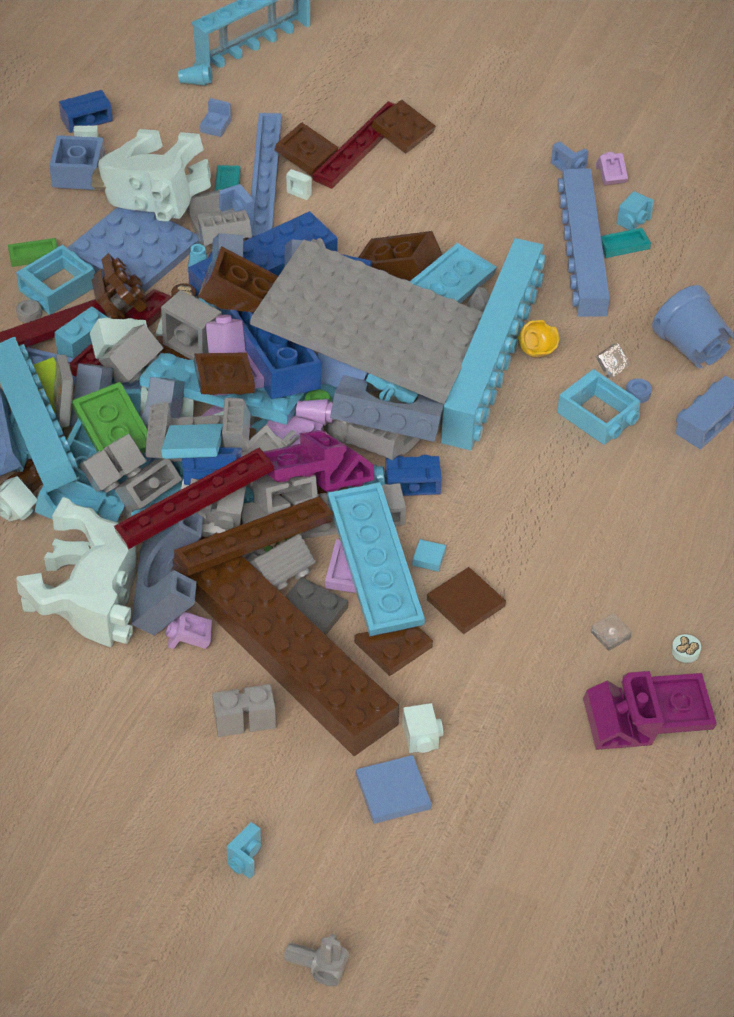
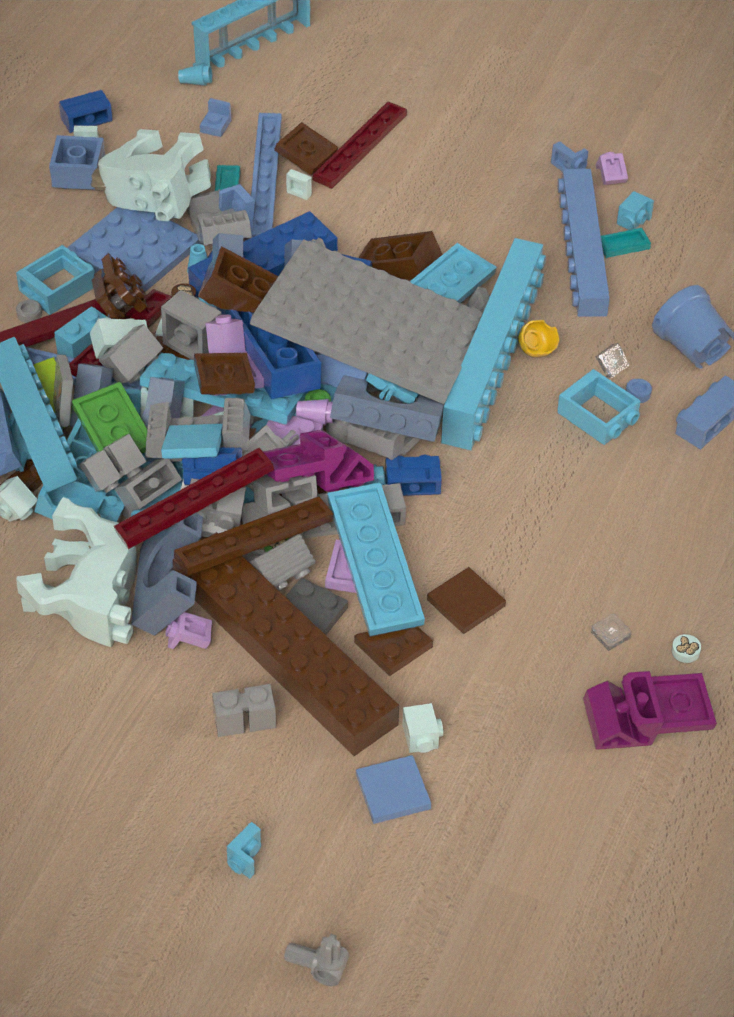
(28, 252): bright green tile -> none
(403, 126): reddish brown plate -> none
(429, 555): medium azure tile -> none

